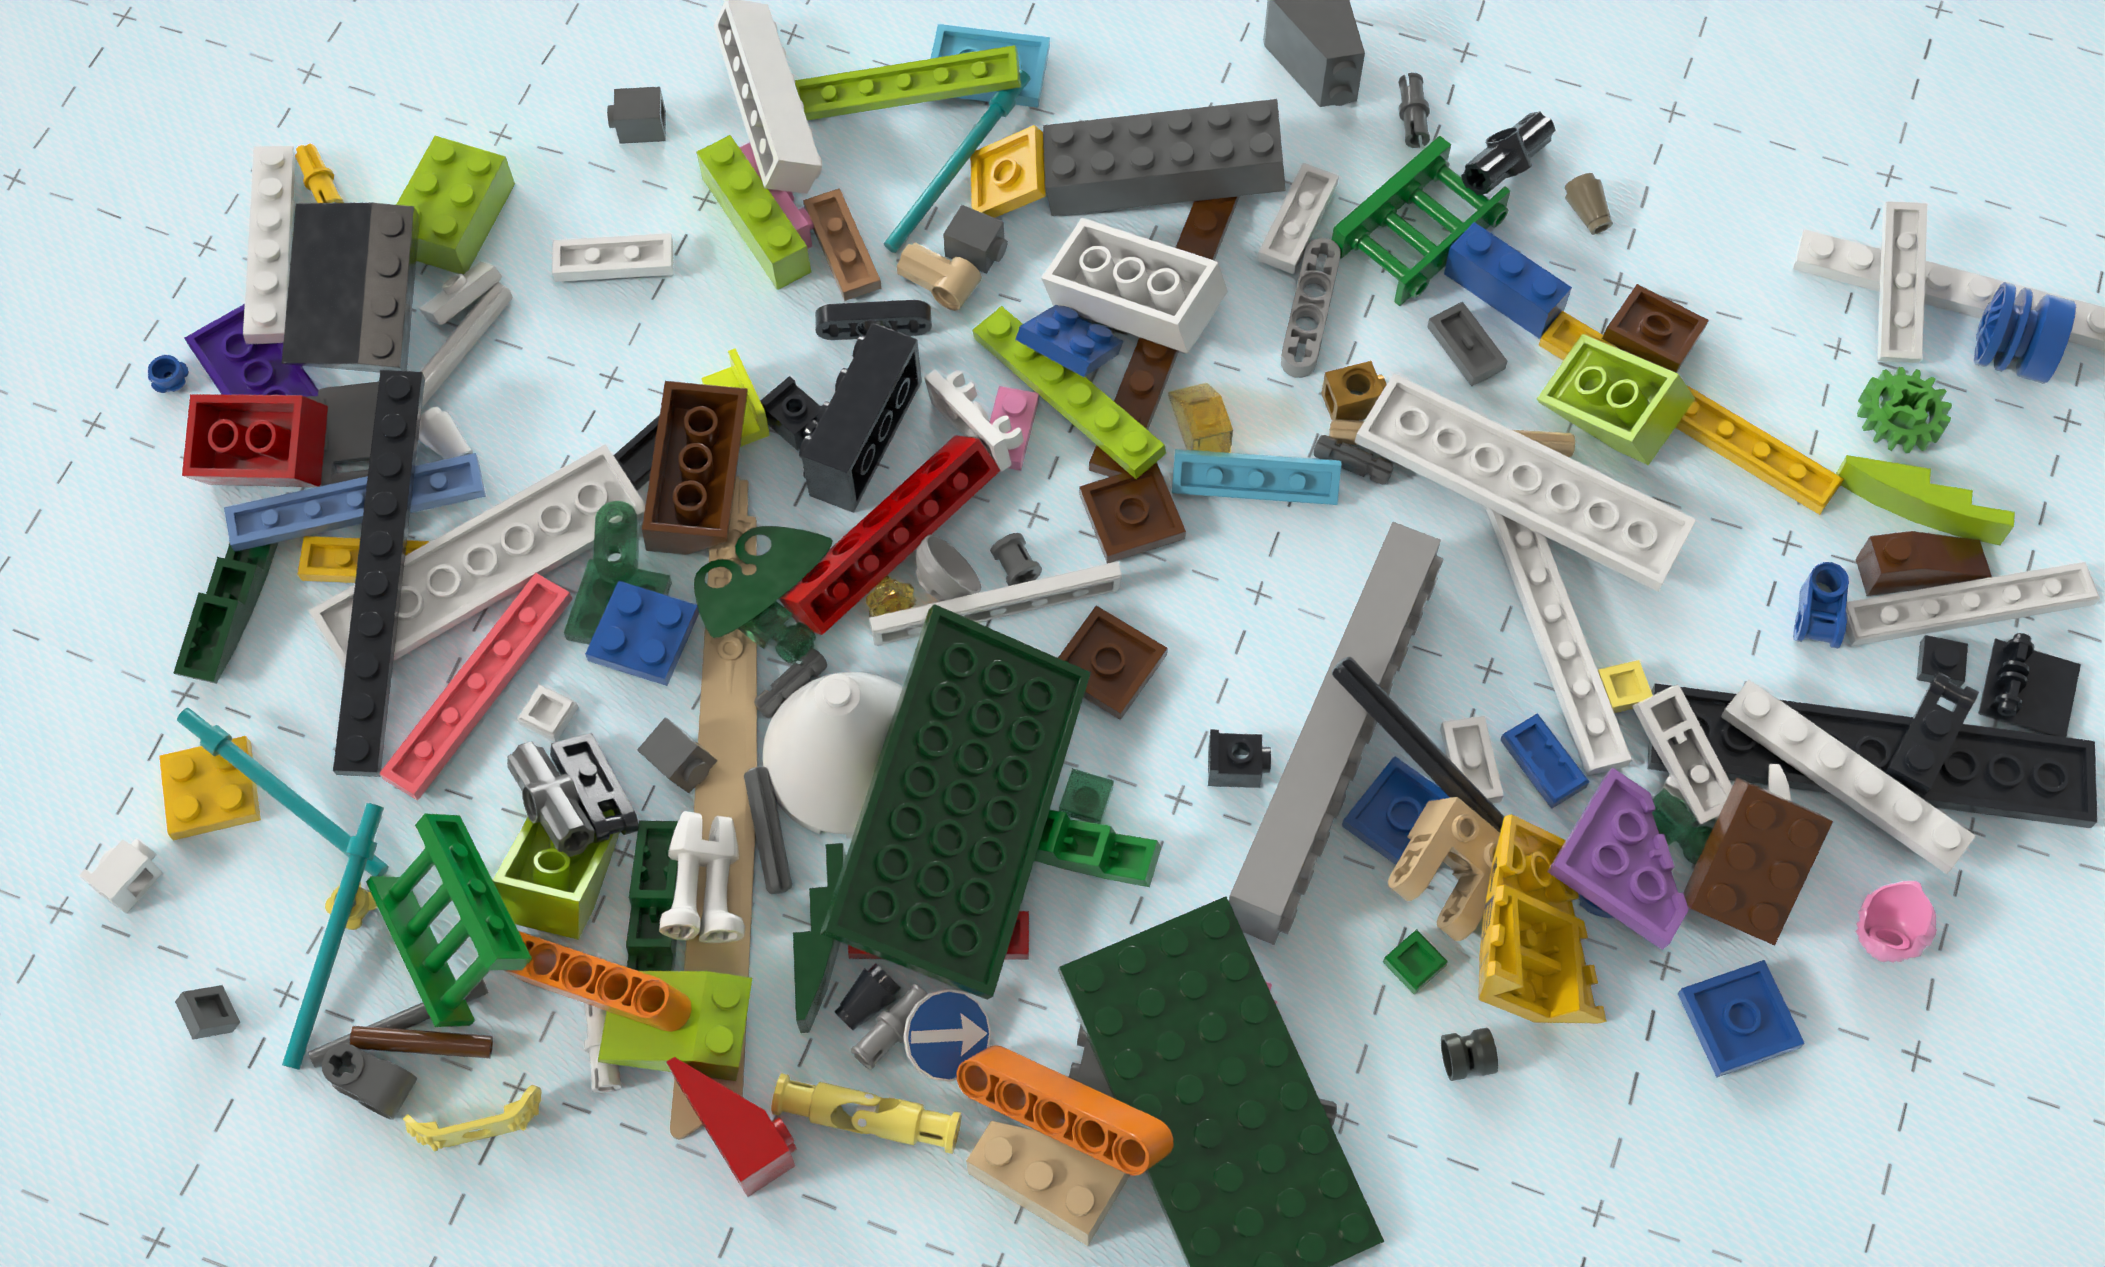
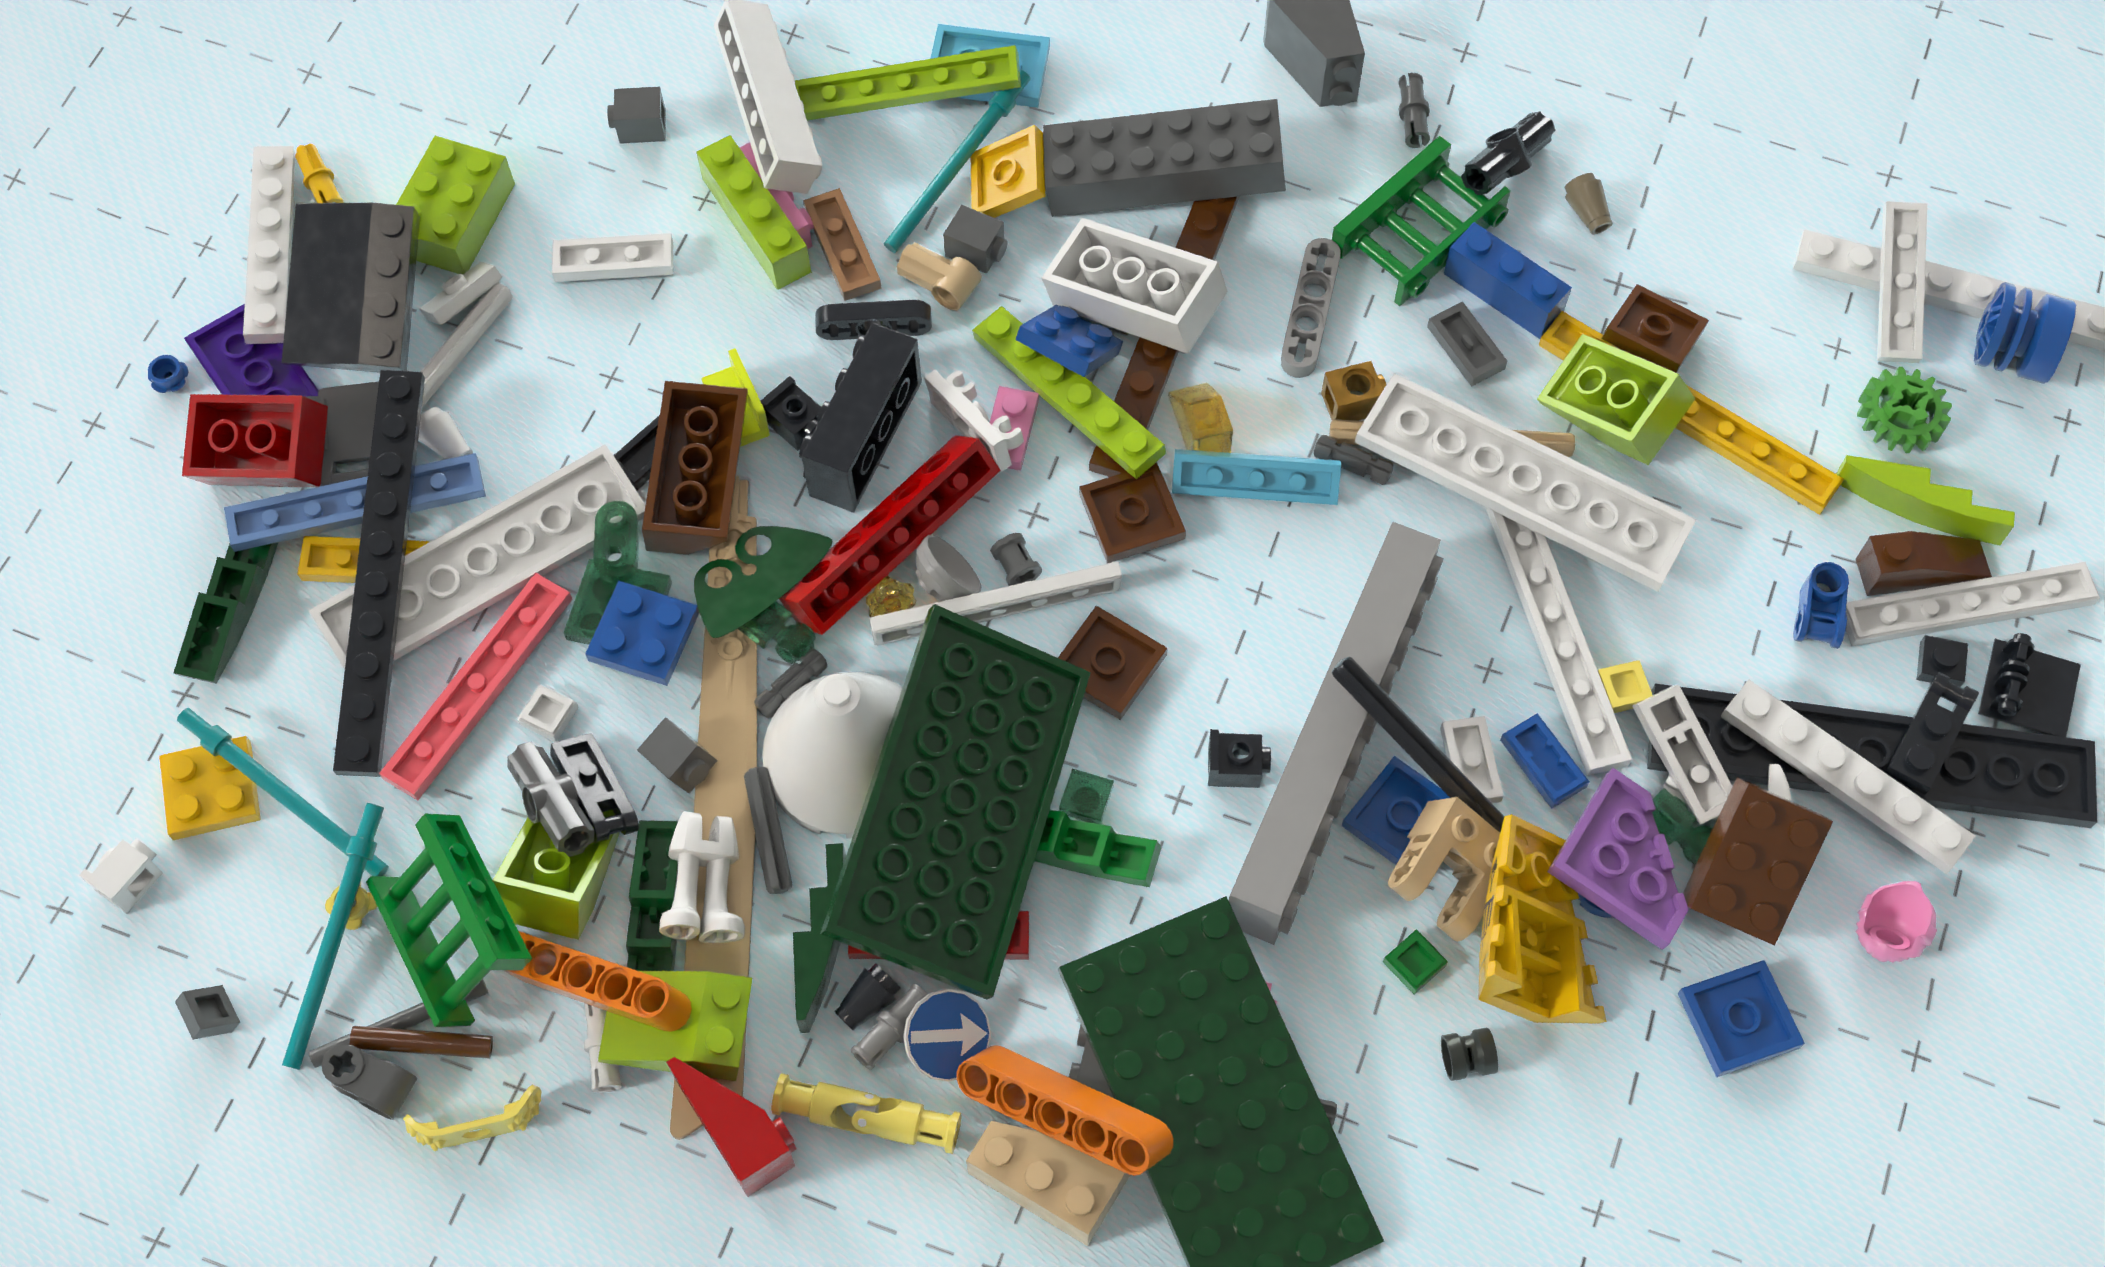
(1298, 218): white plate -> none

